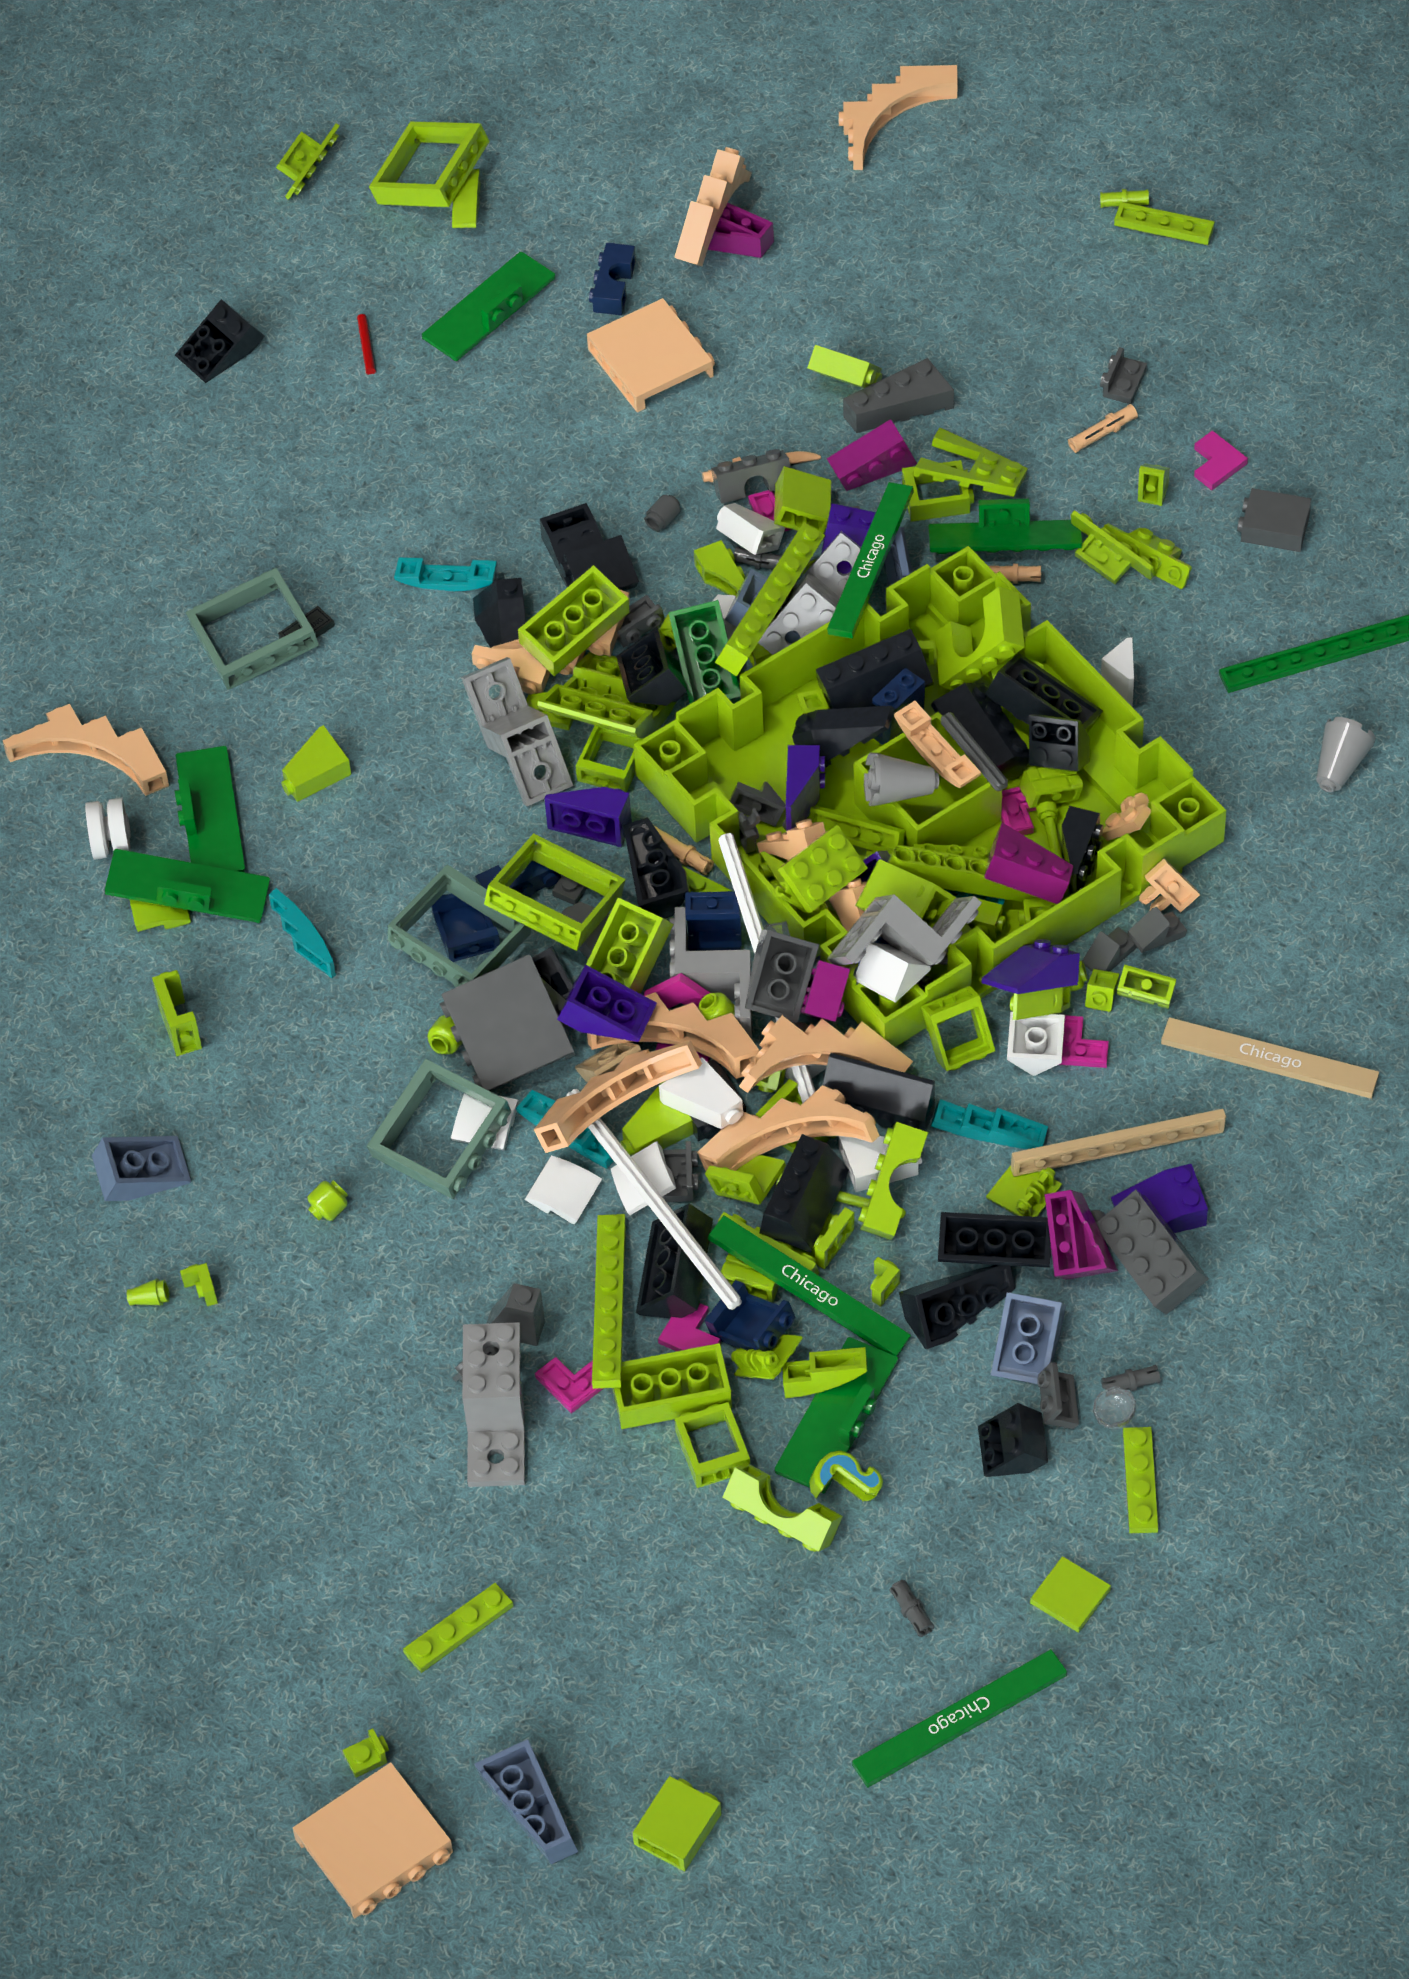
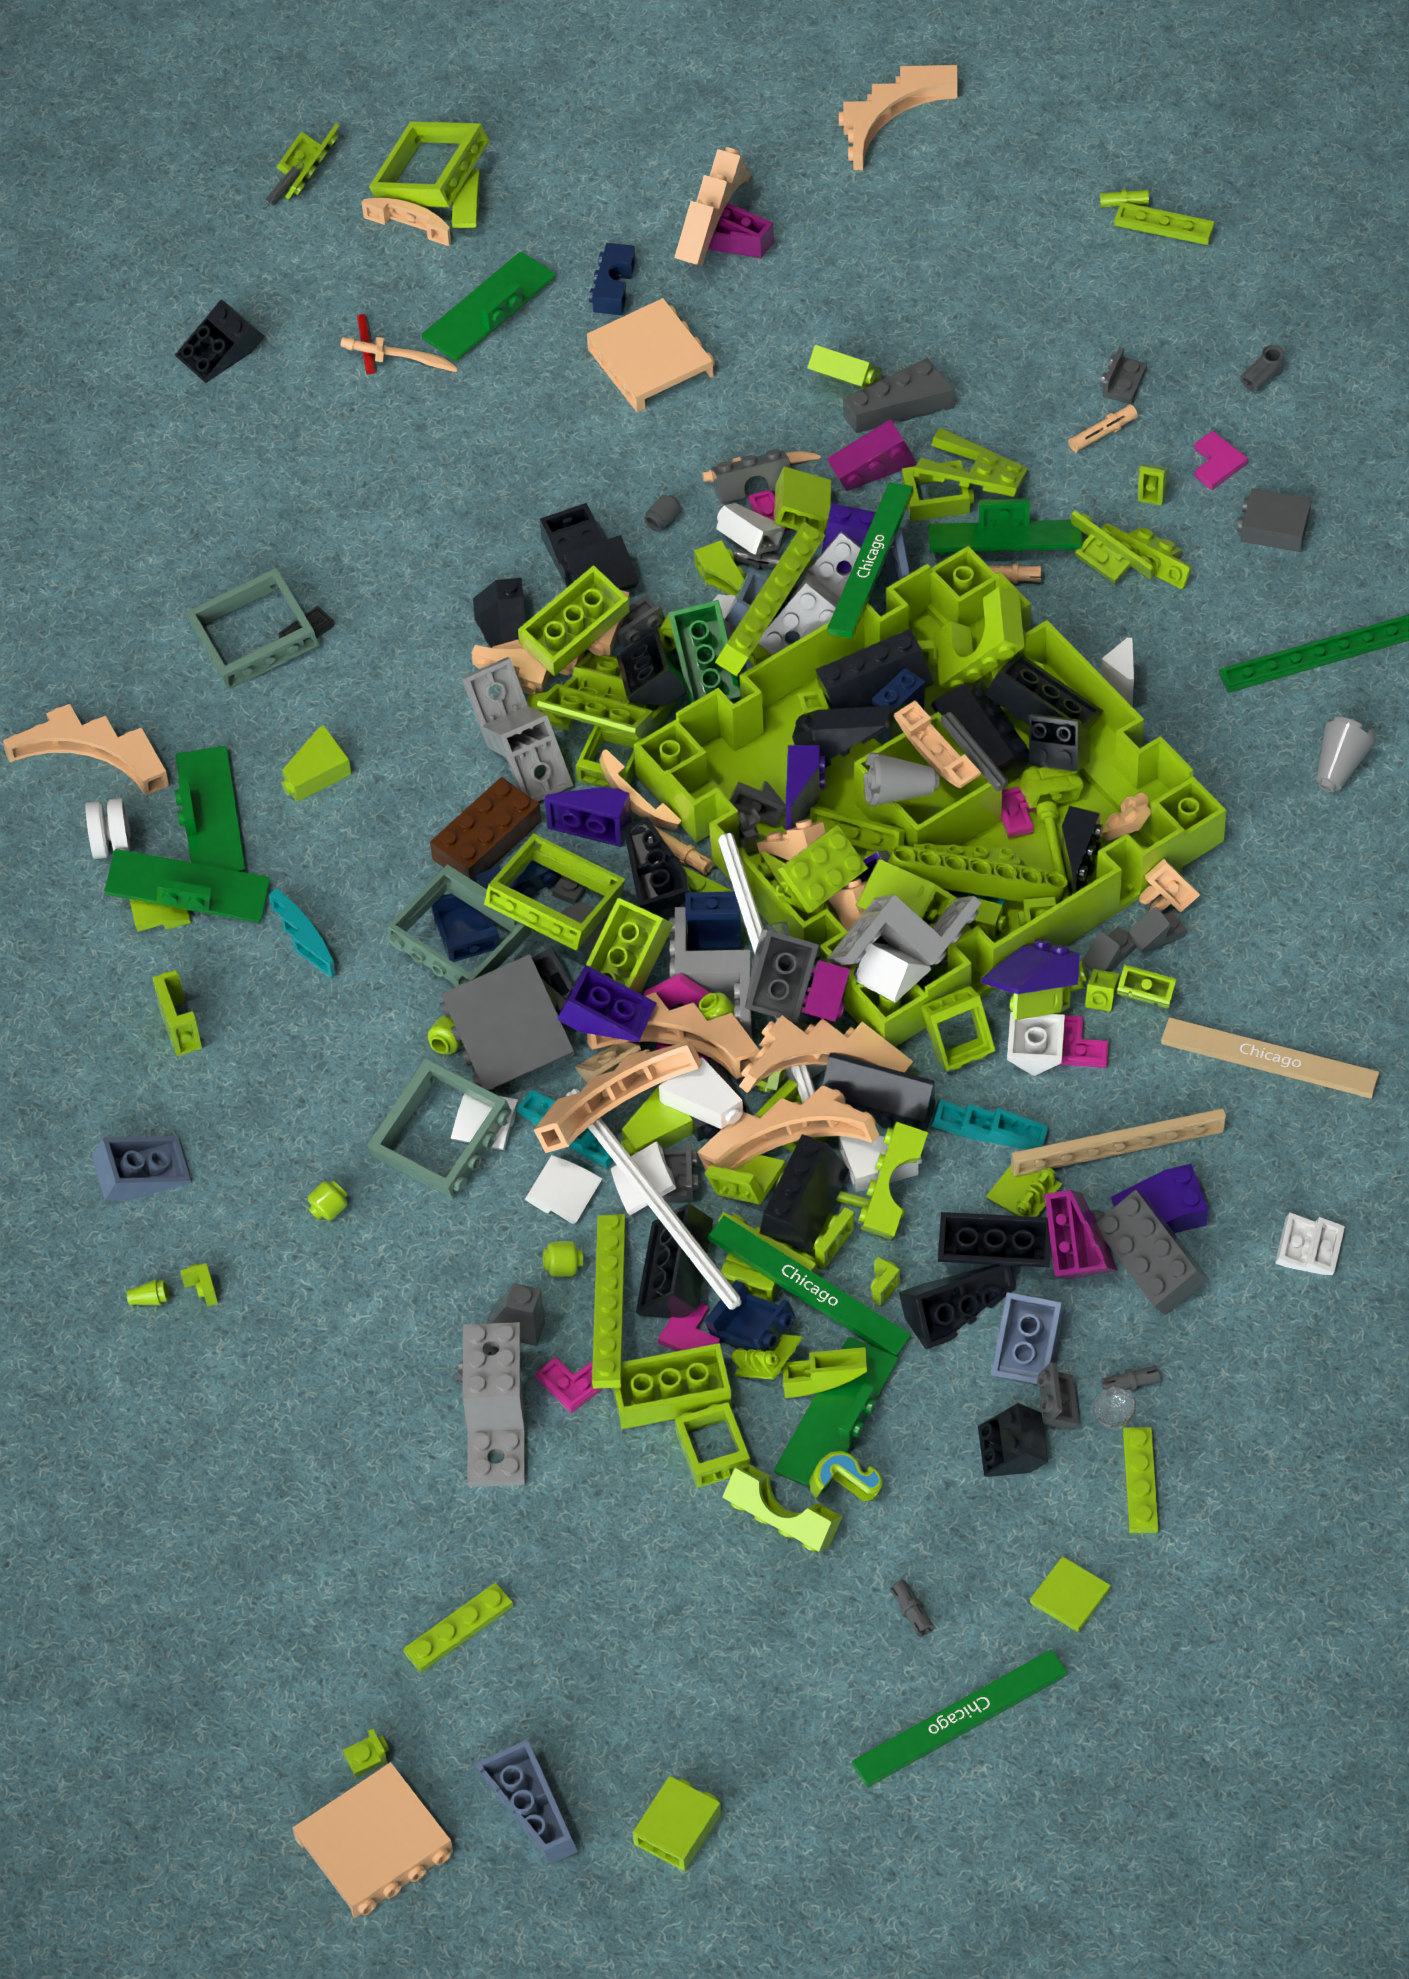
(283, 185): none -> dark grey piece
(380, 349): none -> light nougat sword
(382, 209): none -> light nougat slope
(445, 577): teal slope -> none
(486, 829): none -> reddish brown brick
(562, 1258): none -> lime head
(661, 817): none -> light nougat slope
(1027, 866): magenta wedge -> none
(1264, 368): none -> dark grey piece
(1310, 1244): none -> white slope

